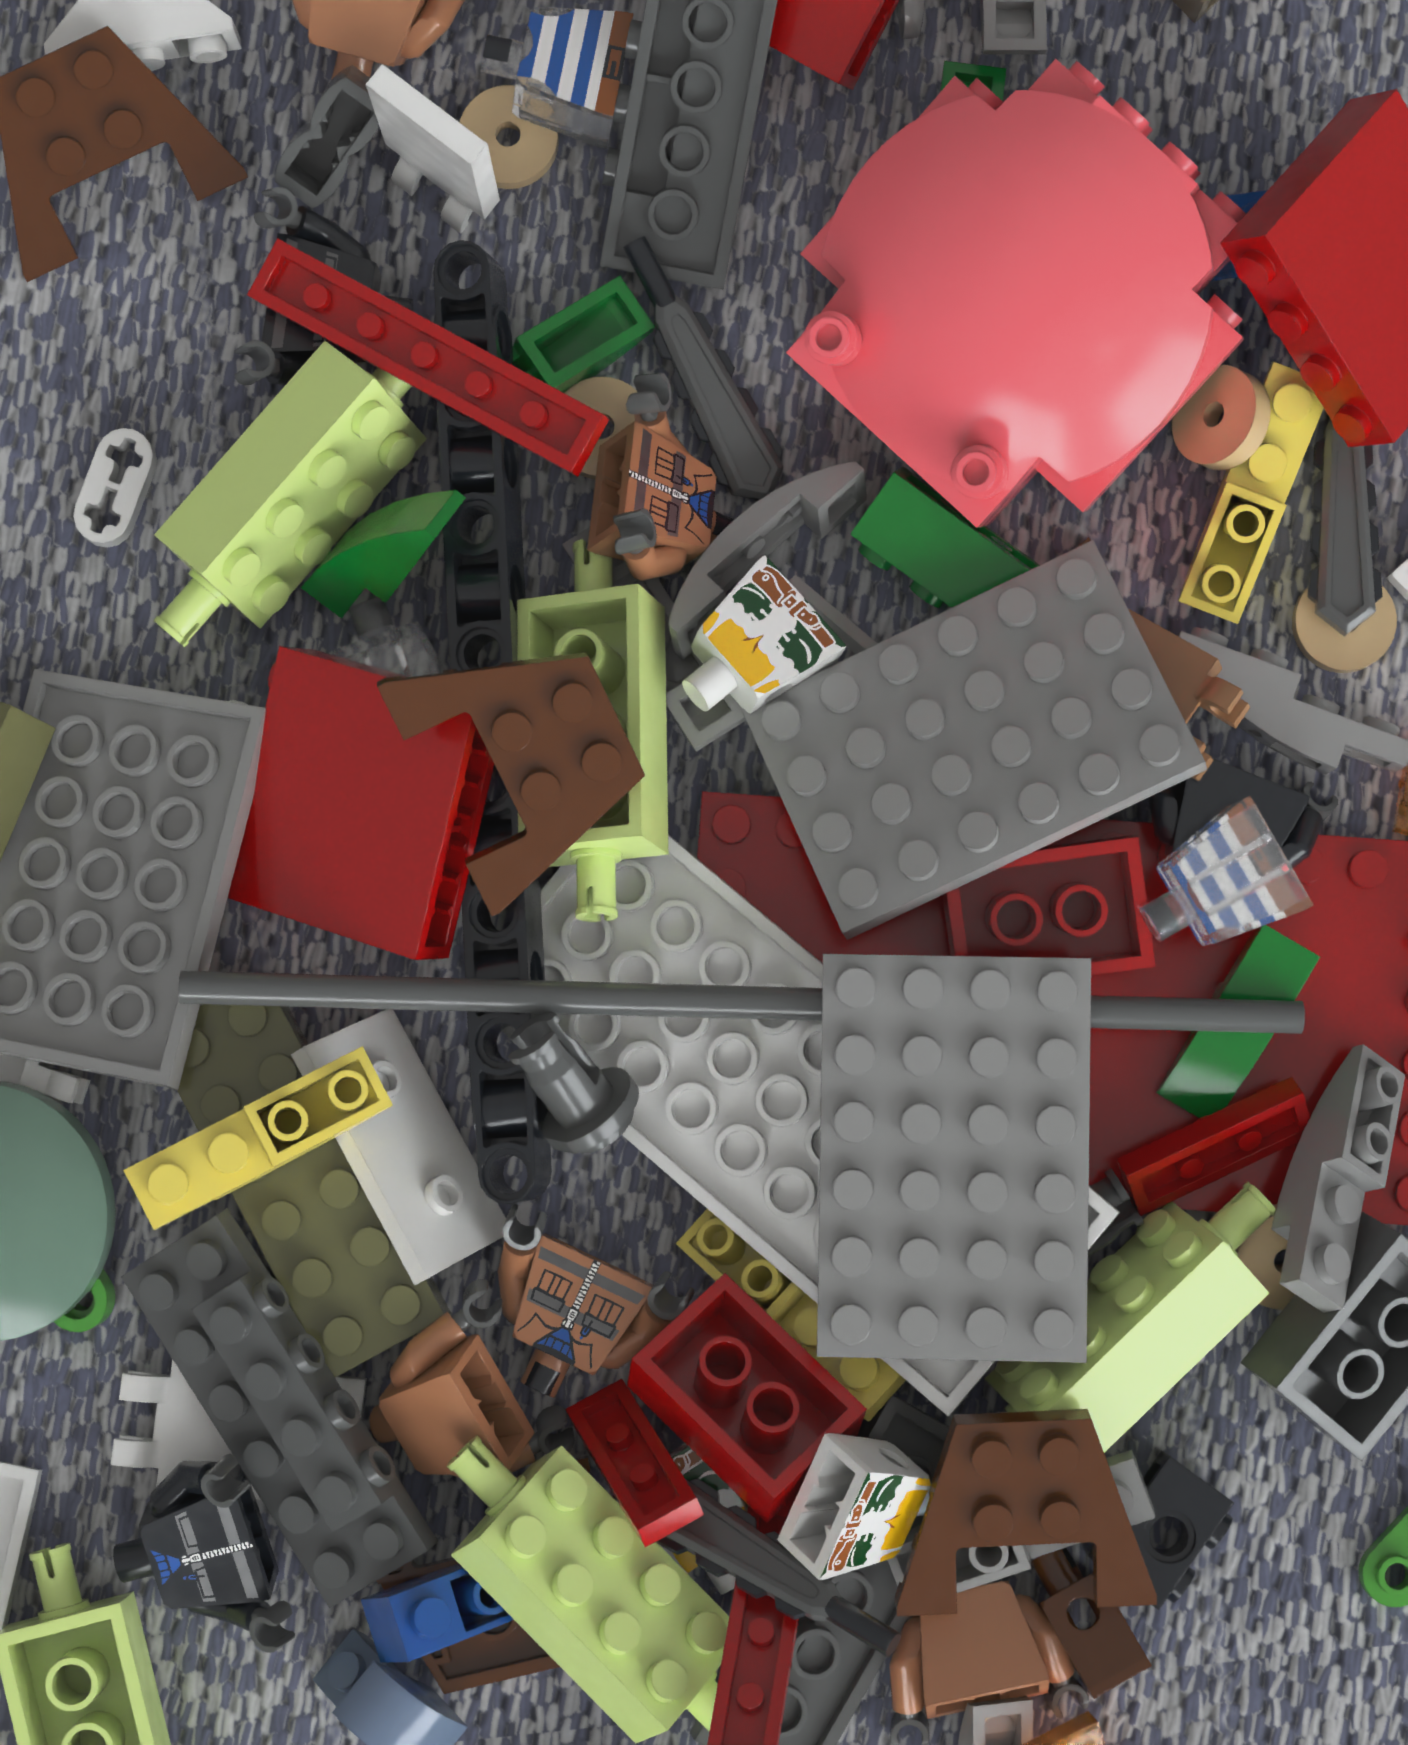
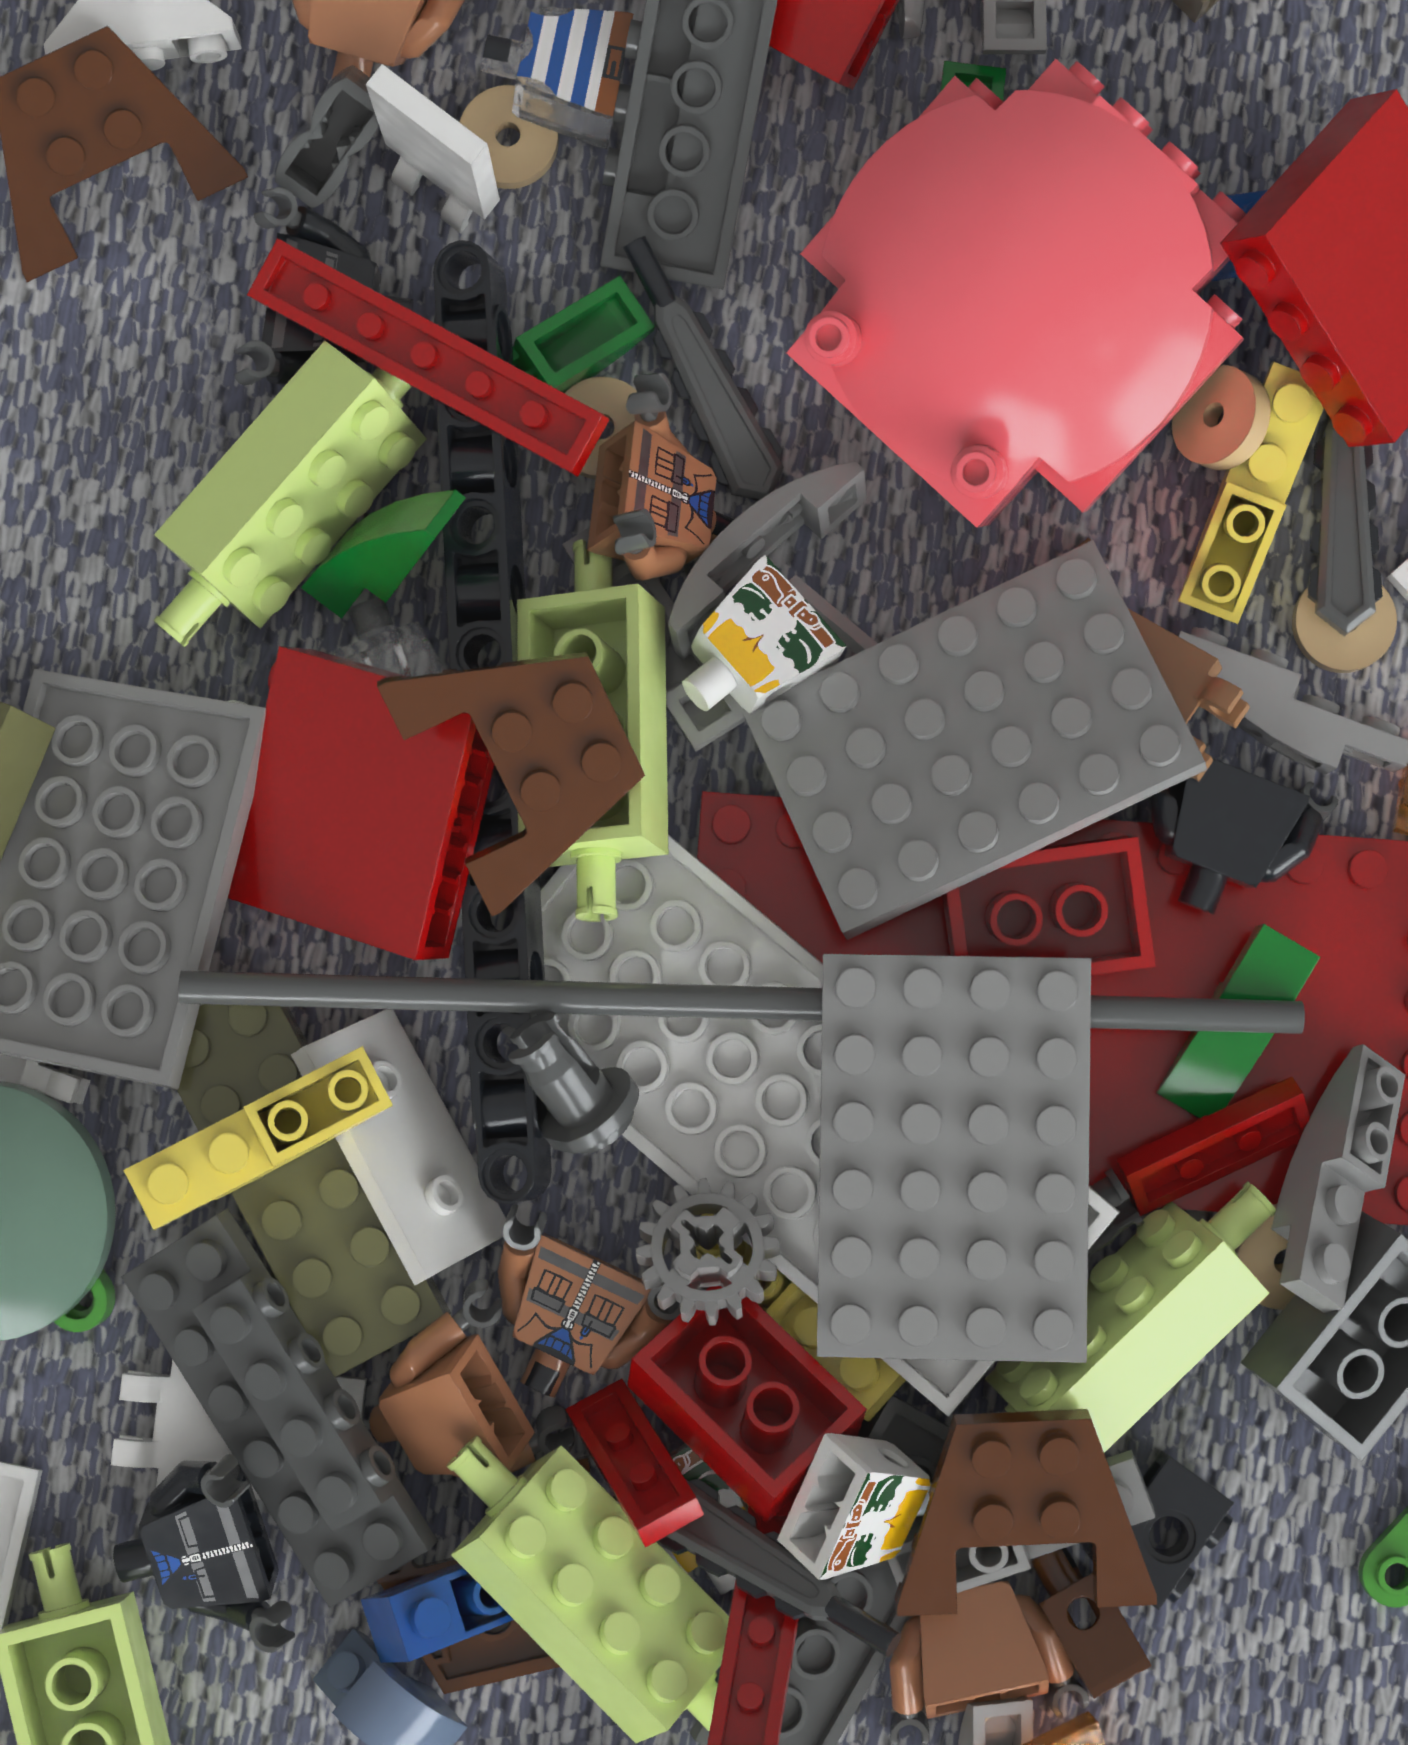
(100, 484): white beam -> none
(689, 1272): none -> light grey gear
(934, 543): green brick -> none
(1226, 880): clear torso -> none

